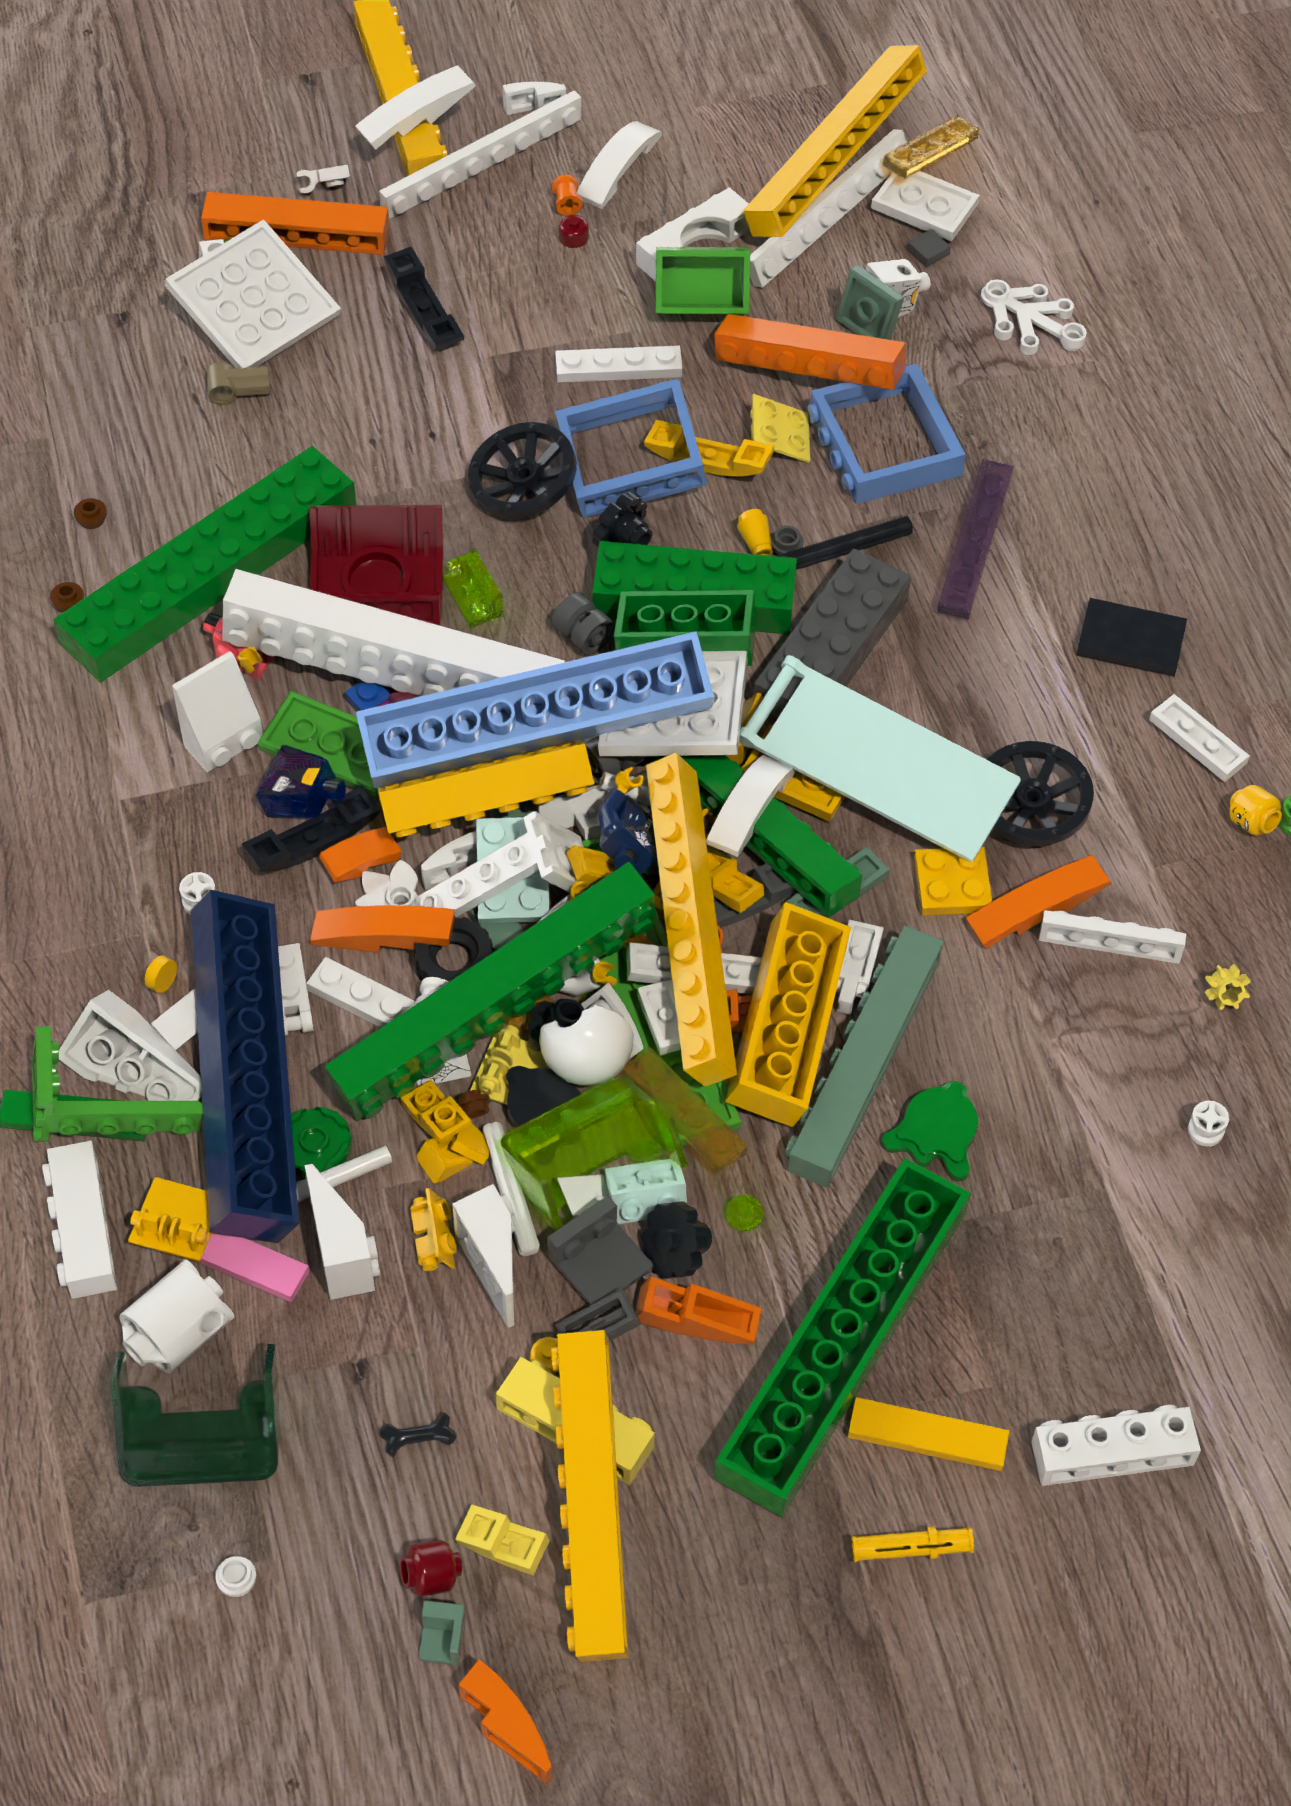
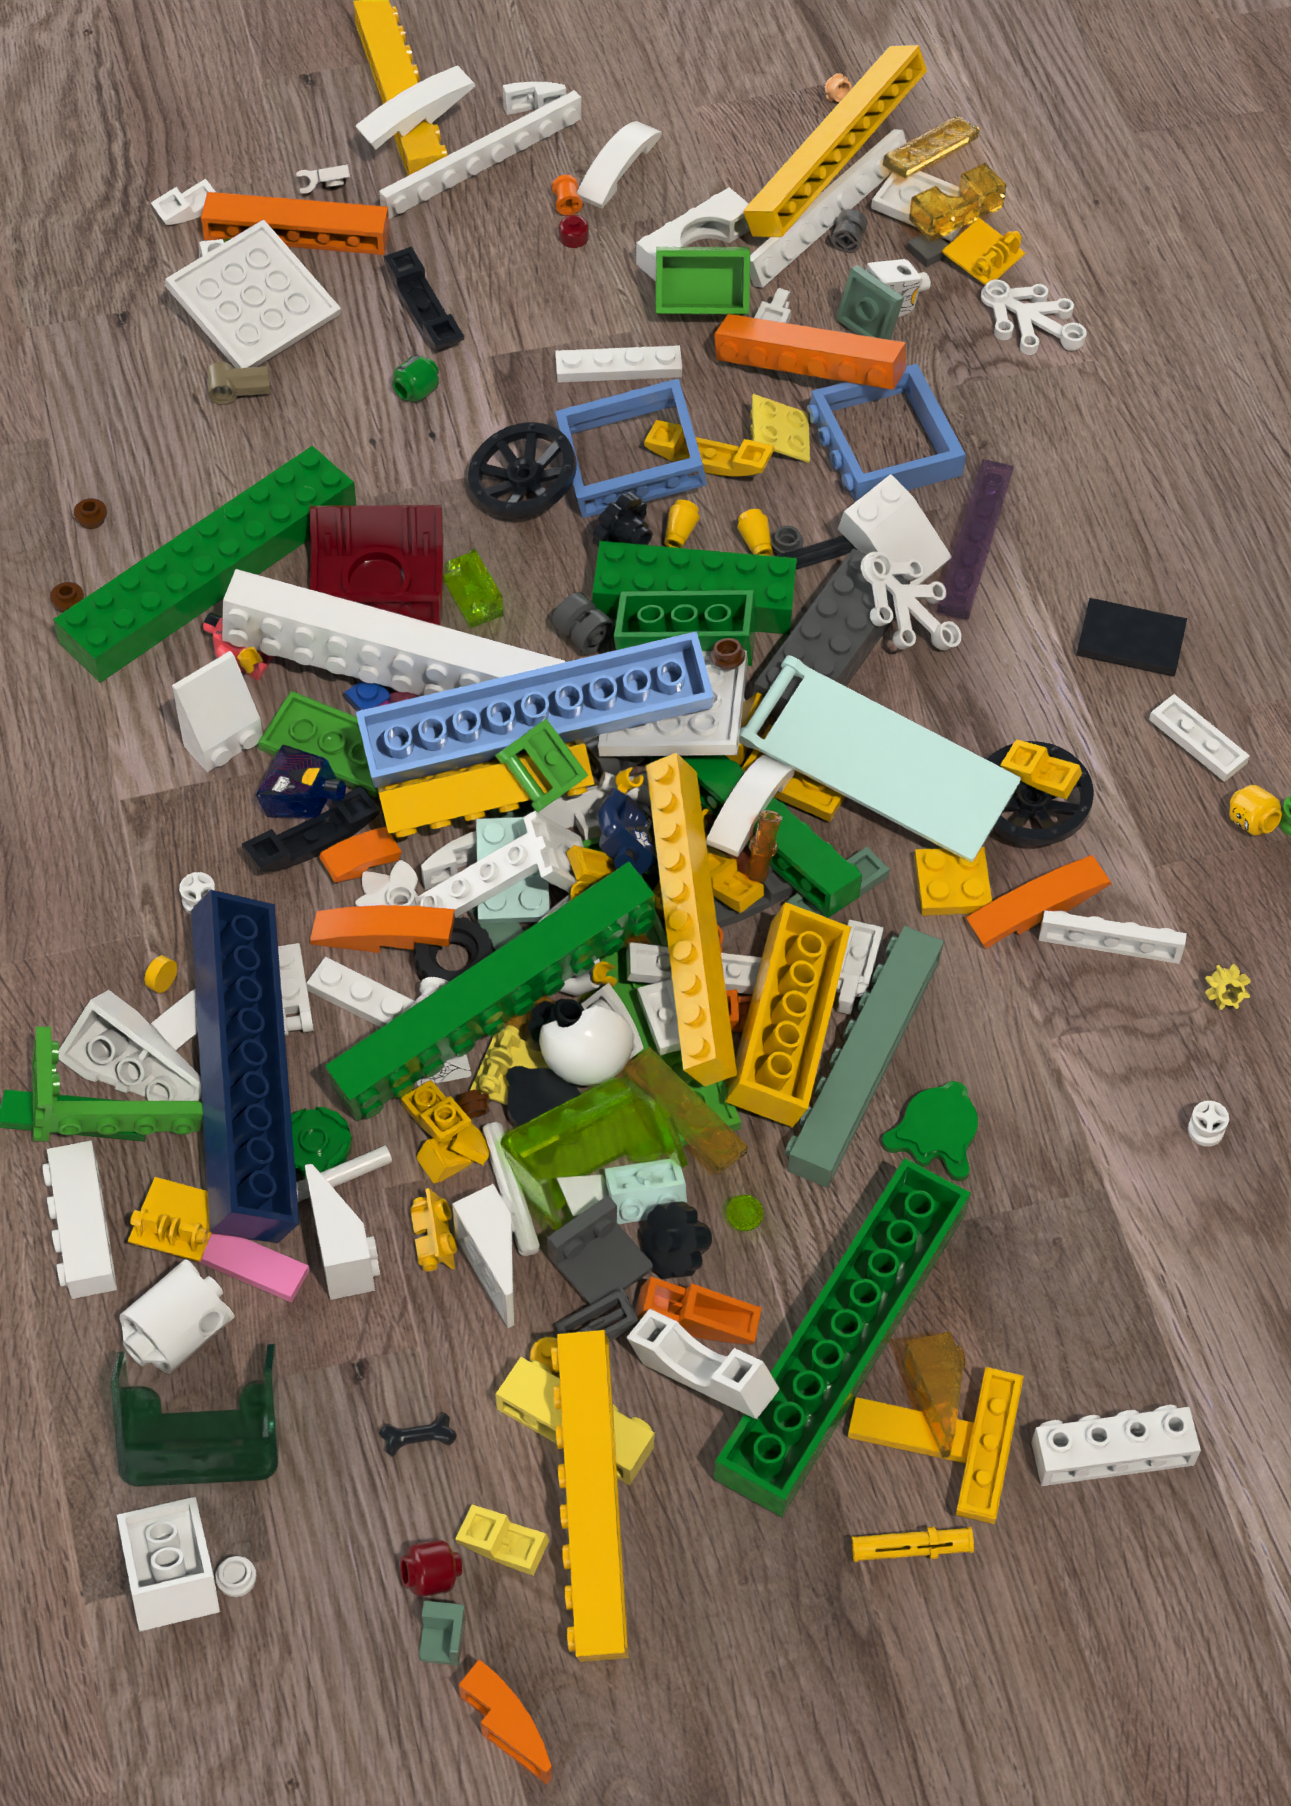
(168, 1564): none -> white slope
(179, 207): none -> white slope
(415, 378): none -> green head
(552, 759): none -> bright green plate
(681, 522): none -> yellow cone
(728, 653): none -> reddish brown plate
(731, 1379): none -> white arch
(763, 846): none -> clear orange pin
(777, 310): none -> white plate
(837, 87): none -> light nougat plate
(849, 230): none -> flat silver wheel
(880, 572): none -> white plant
(894, 524): none -> white slope
(935, 1374): none -> clear yellow slope
(939, 214): none -> clear yellow arch
(985, 251): none -> yellow hinge
(989, 1445): none -> yellow tile
(1040, 770): none -> yellow slope

